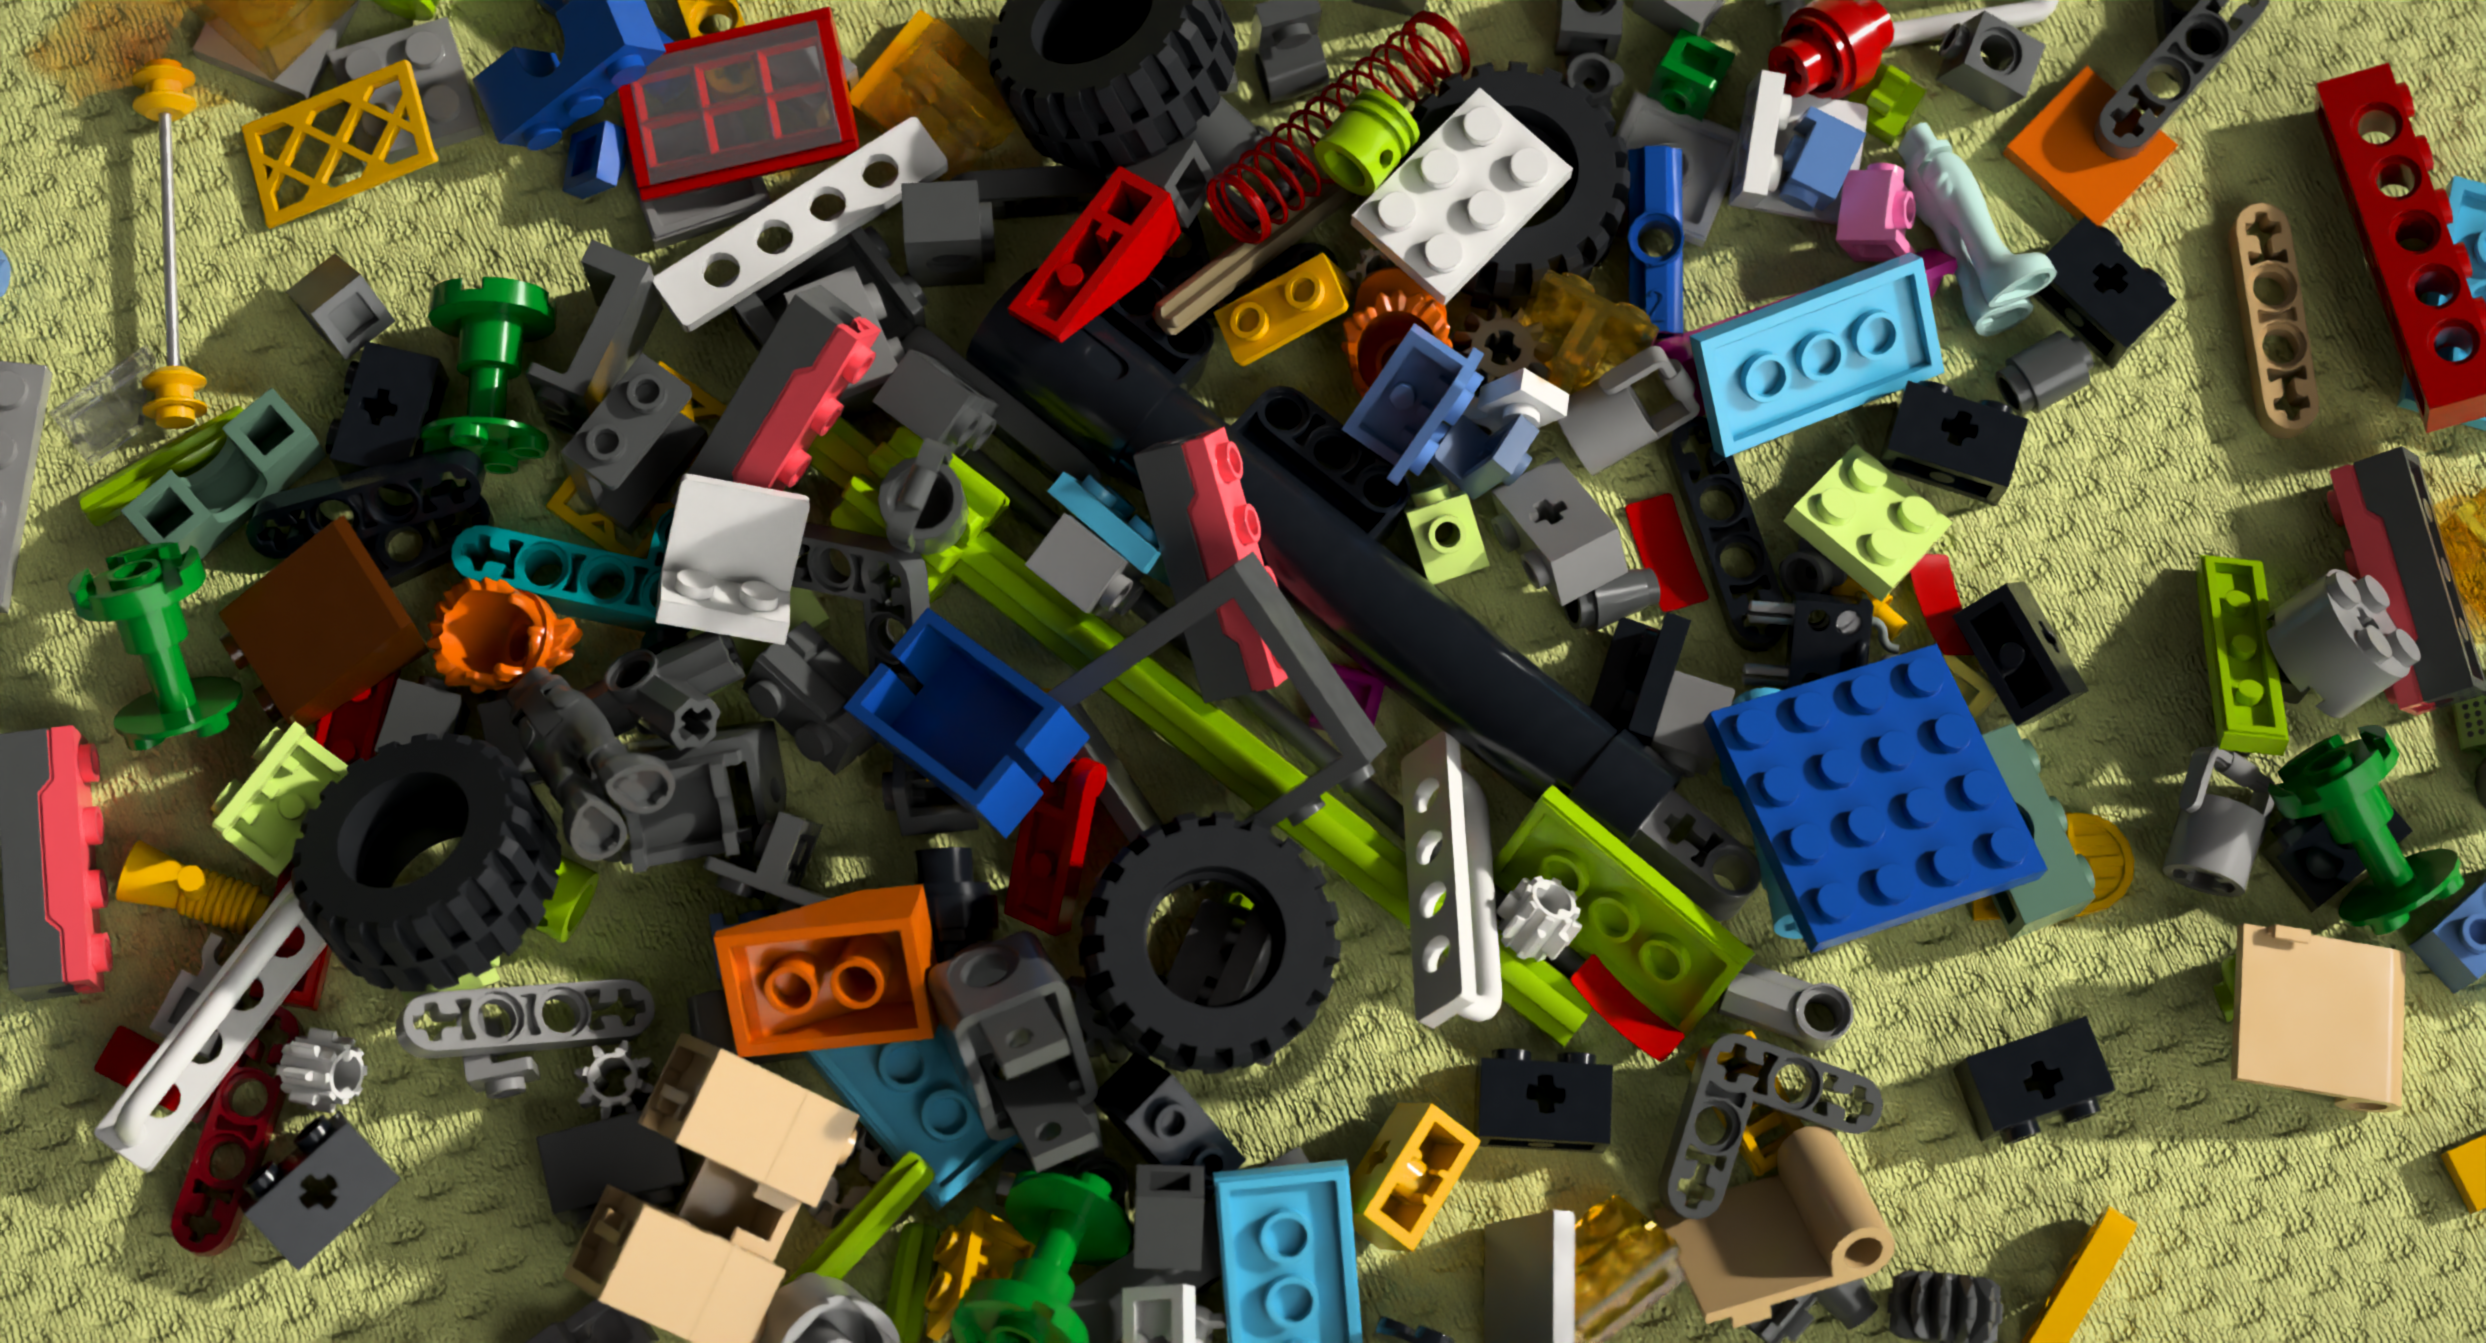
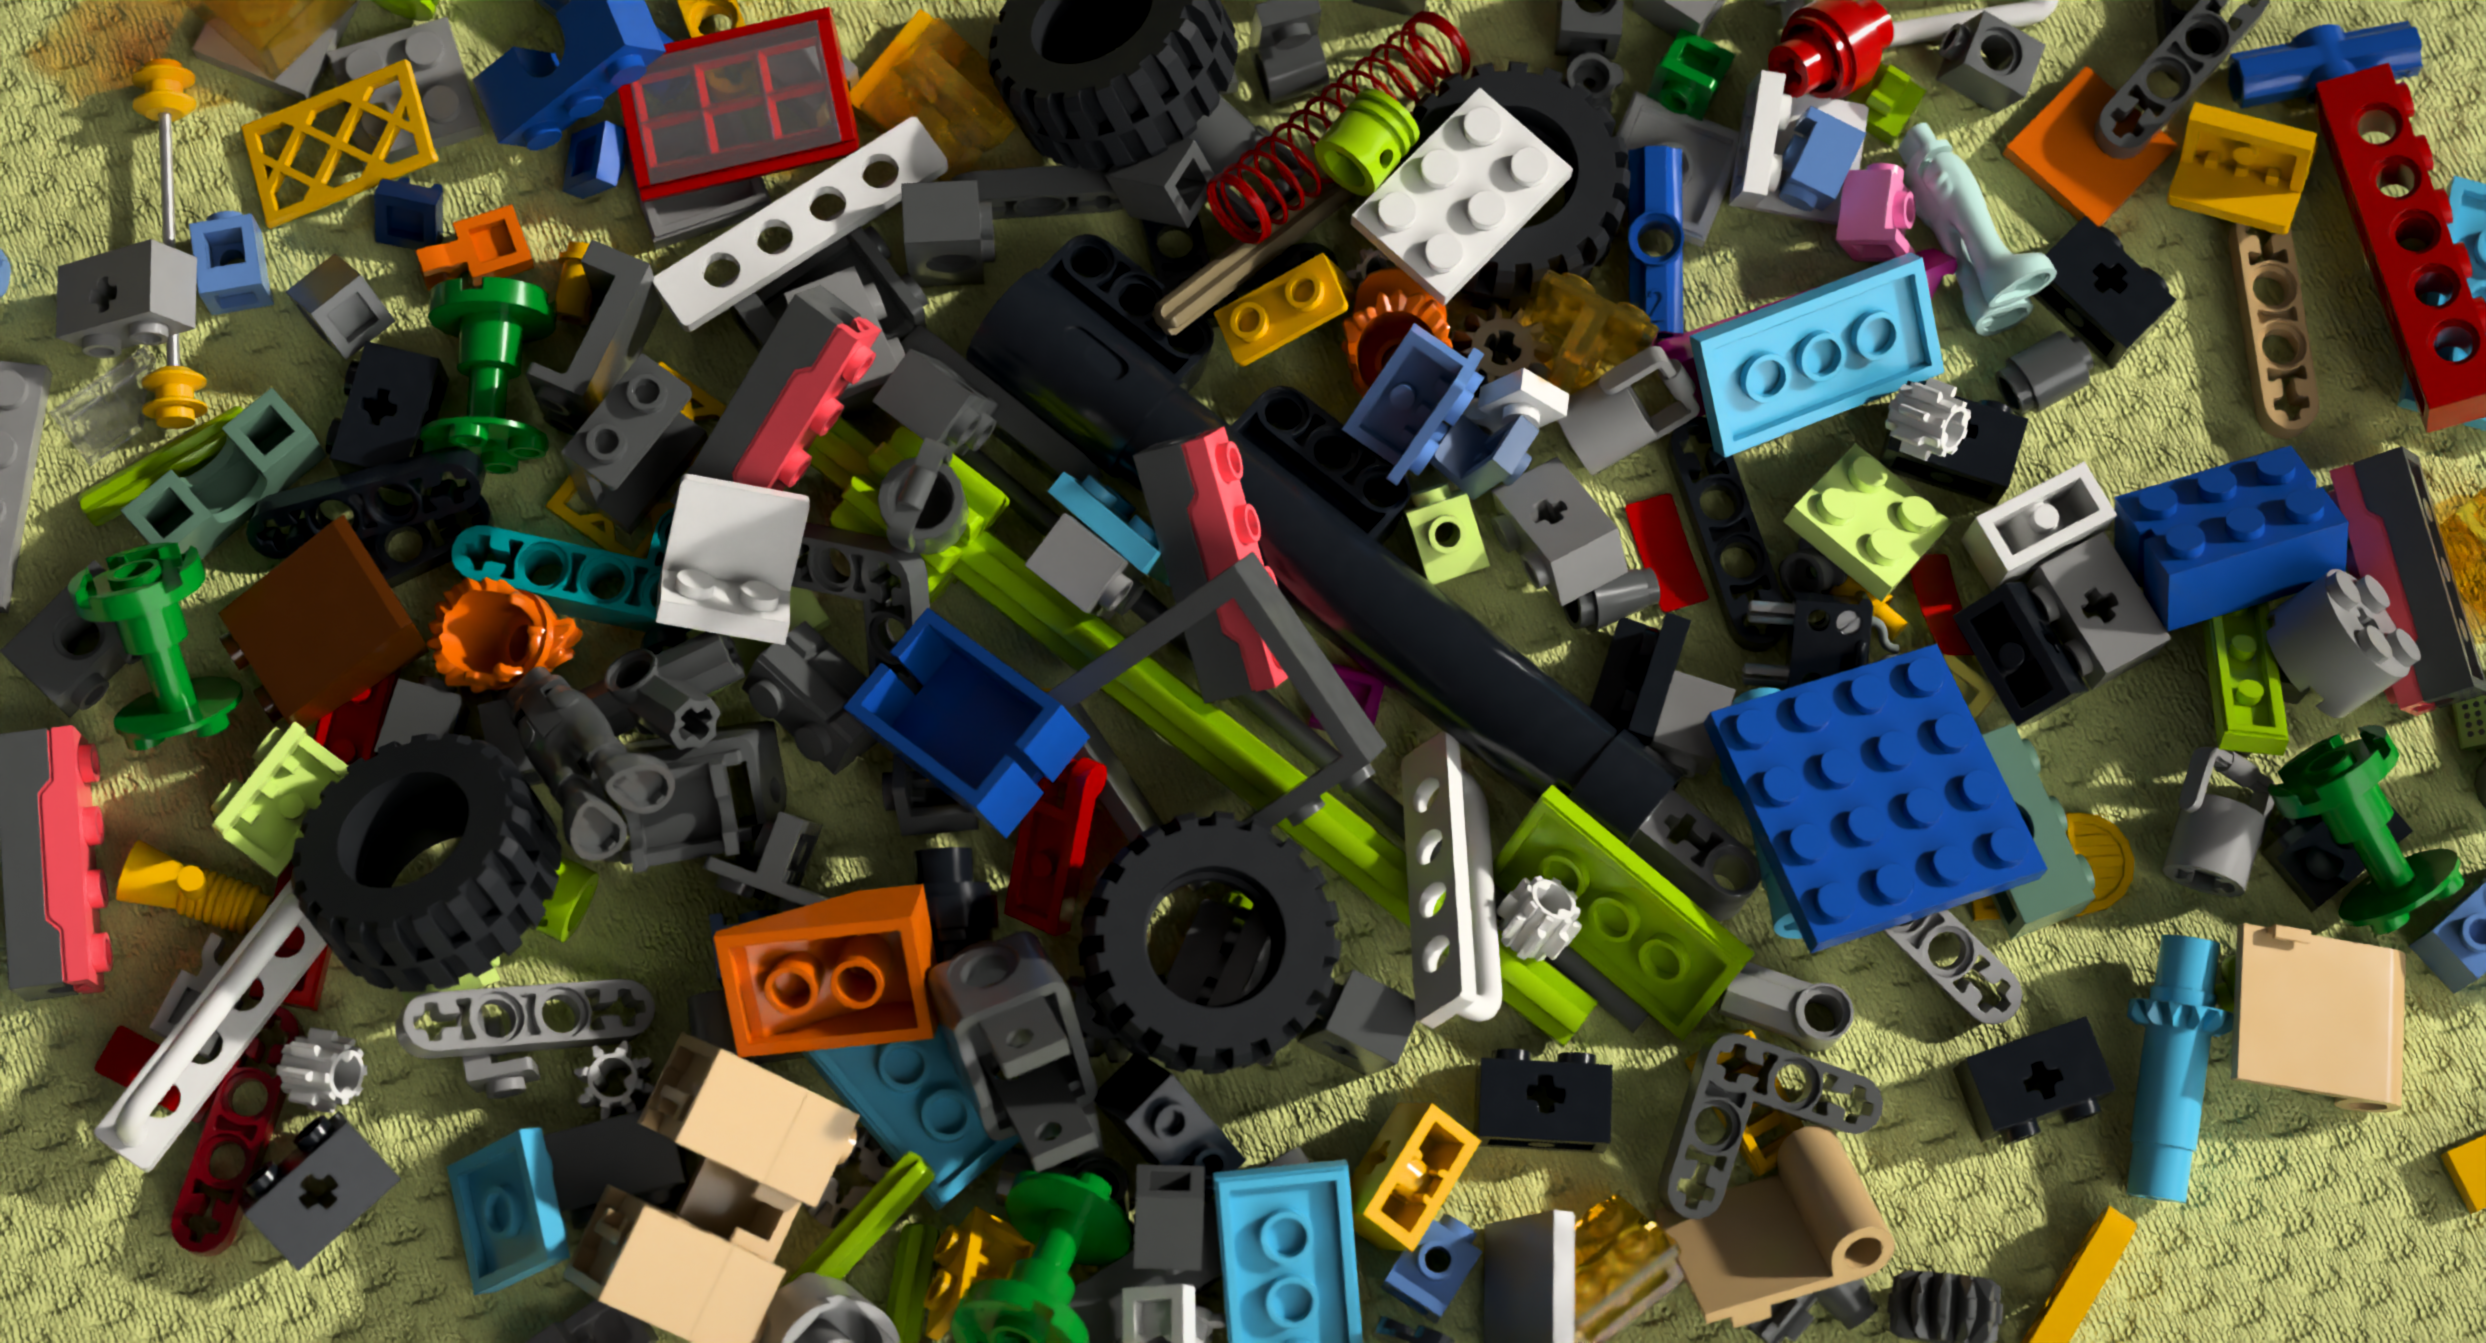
(47, 659): none -> dark grey brick
(126, 298): none -> light grey brick
(232, 286): none -> medium blue brick
(408, 214): none -> dark blue tile
(484, 247): none -> orange plate
(508, 1211): none -> medium azure plate
(573, 291): none -> yellow pin
(1100, 256): red slope -> none
(1361, 1024): none -> dark grey brick
(1430, 1291): none -> medium blue brick
(1624, 1011): red sticker -> none
(1914, 941): none -> light grey beam
(1928, 419): none -> white gear
(2037, 526): none -> white brick
(2093, 579): none -> light grey brick
(2173, 1065): none -> medium azure gear
(2229, 537): none -> blue piece
(2242, 168): none -> yellow bracket
(2320, 55): none -> blue piece

